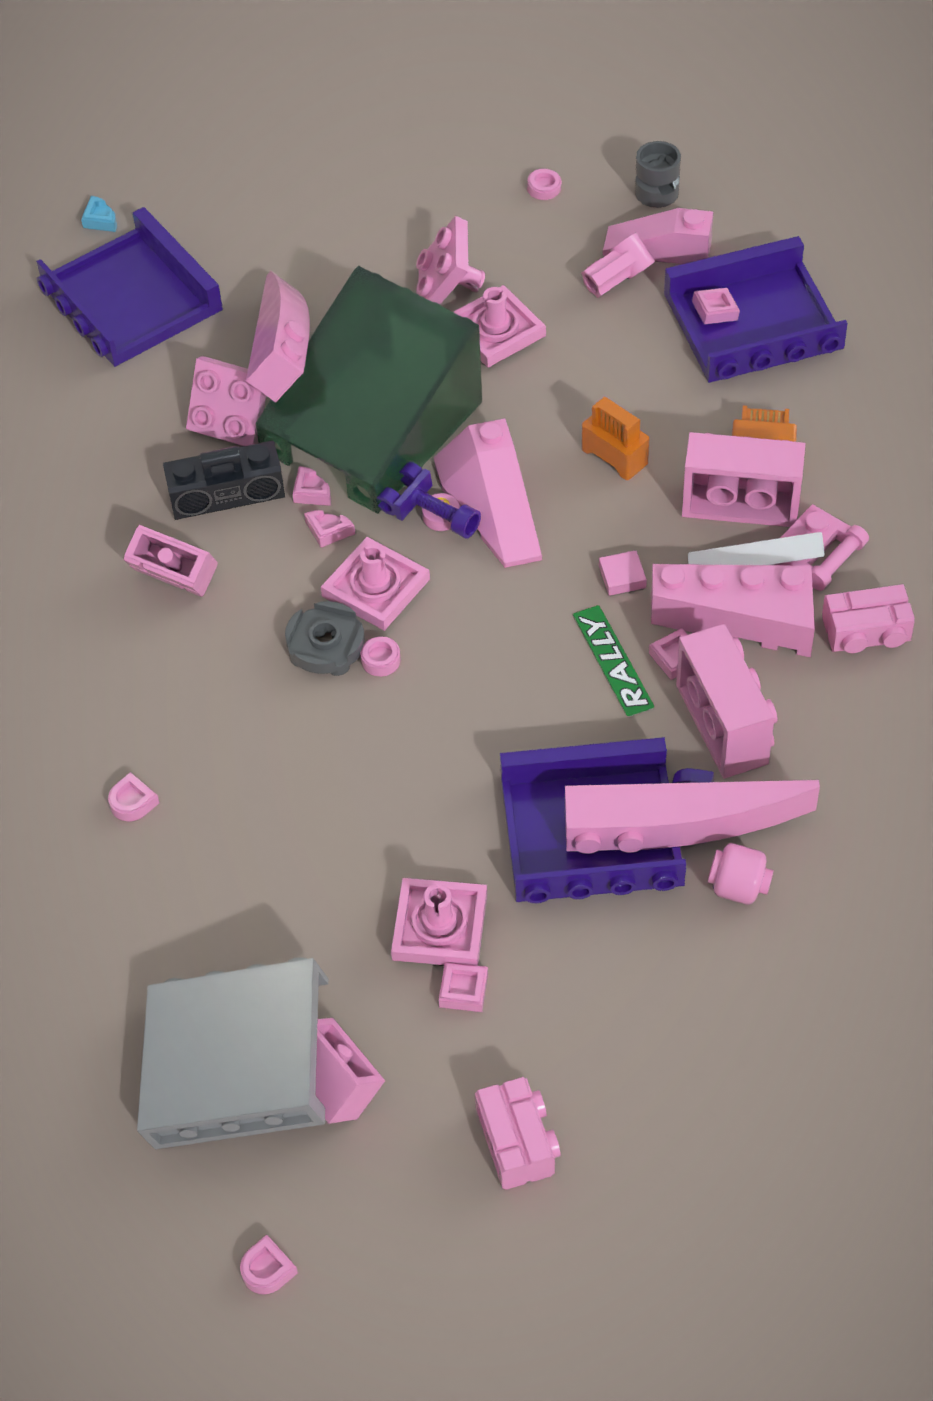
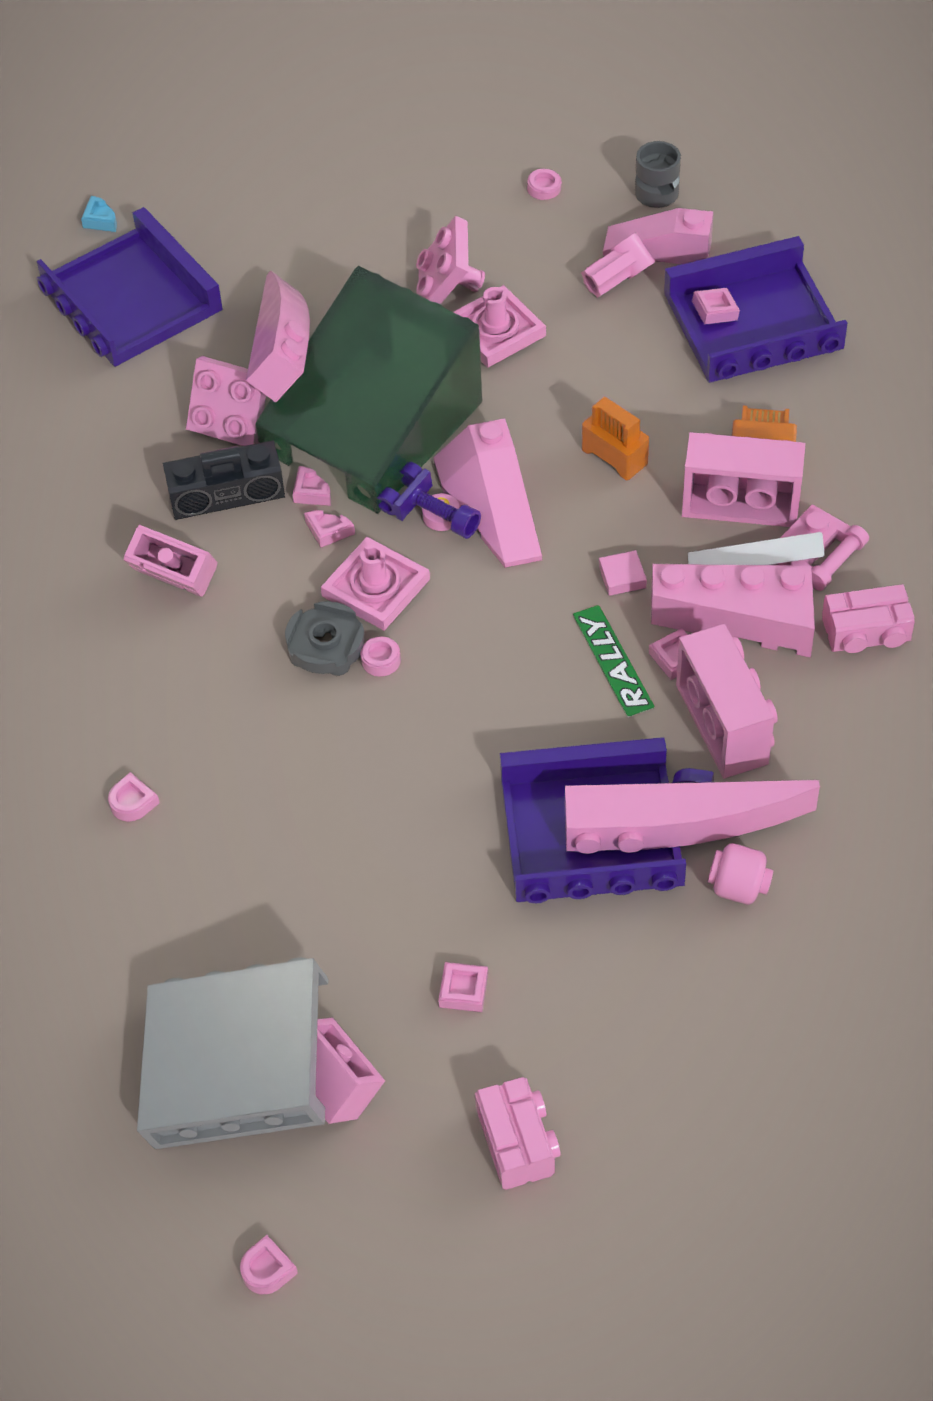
(439, 922): bright pink plate -> none

